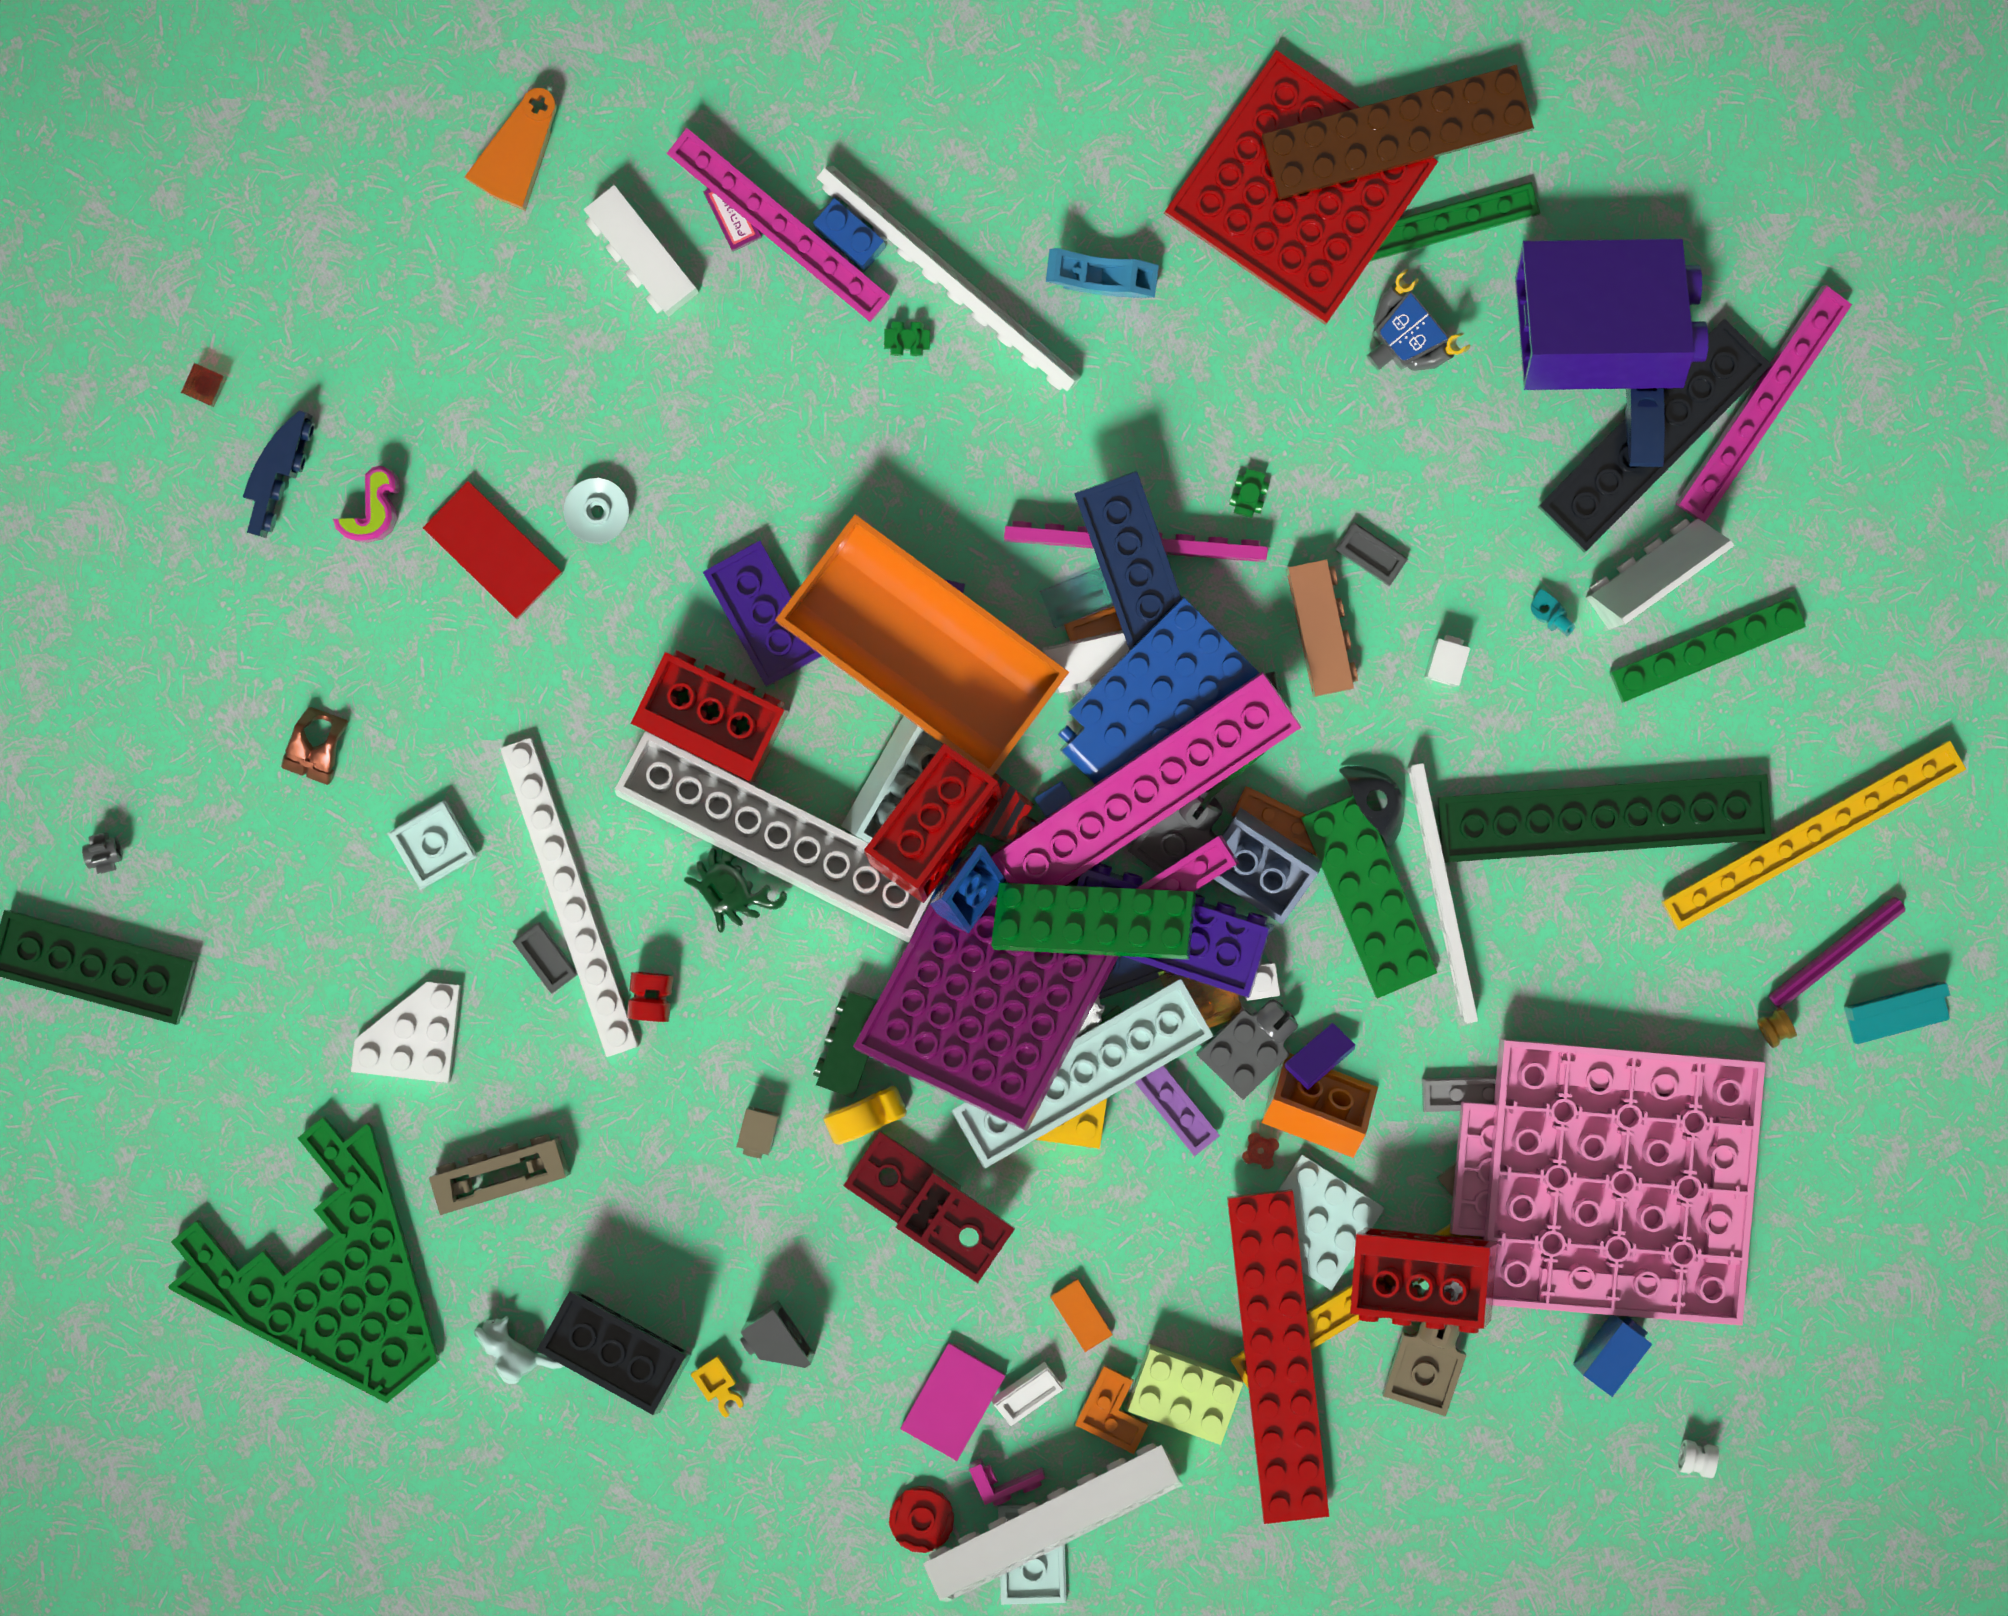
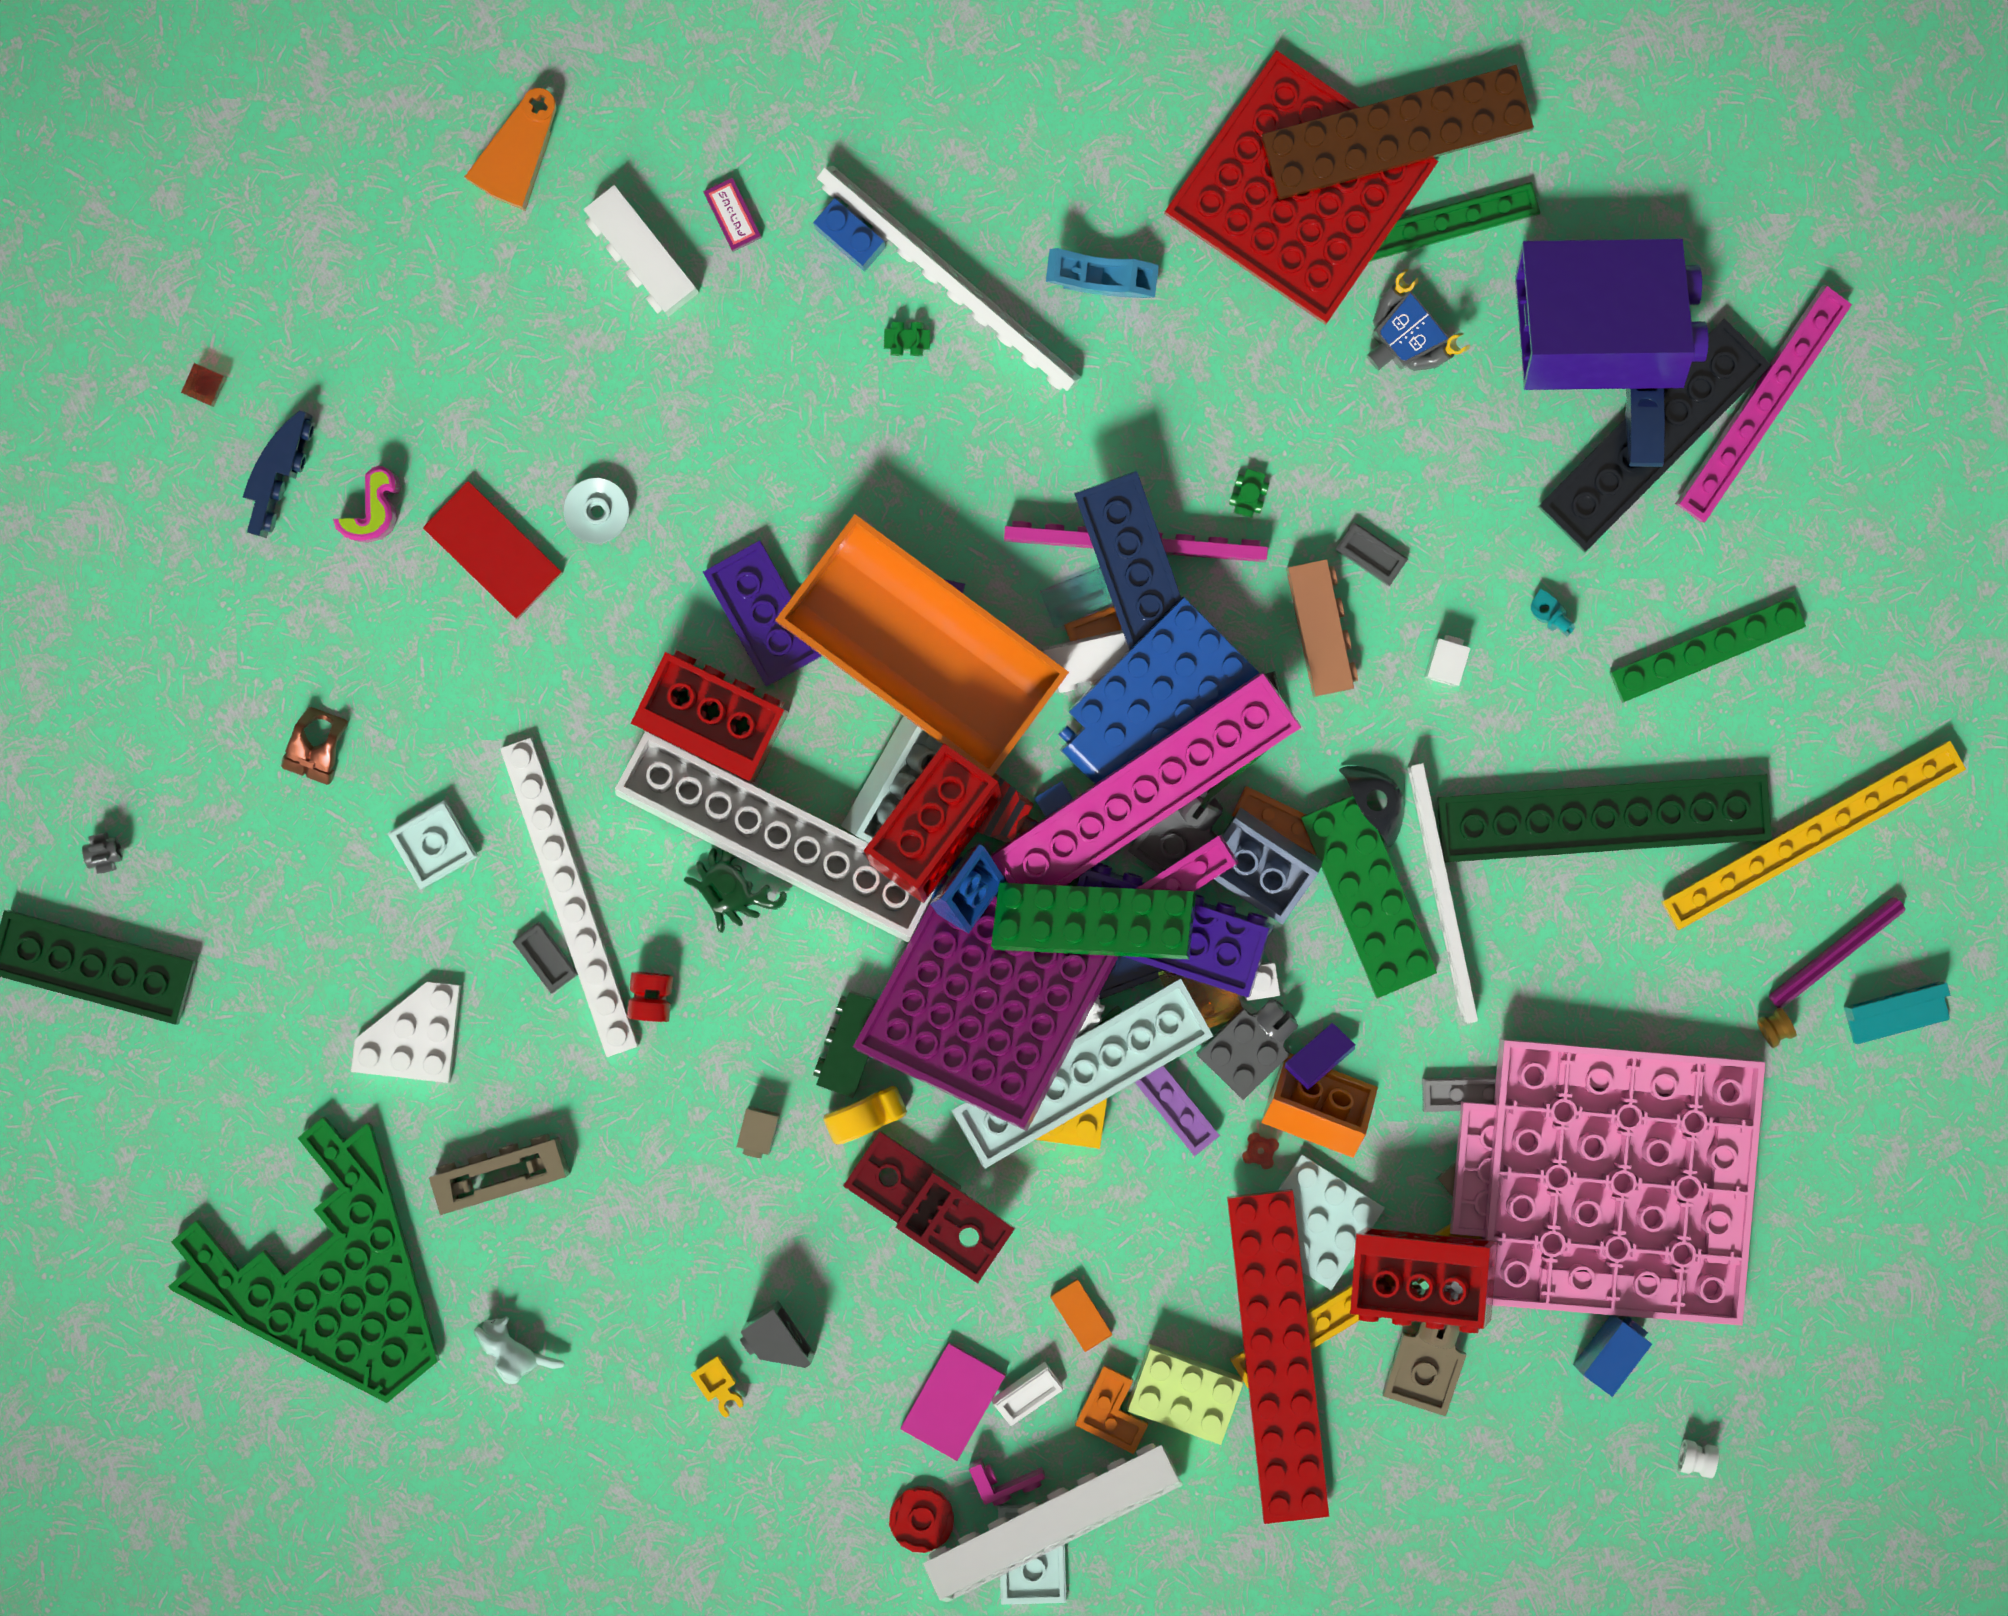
(614, 1352): black brick -> none
(778, 225): dark pink plate -> none
(1658, 572): white slope -> none

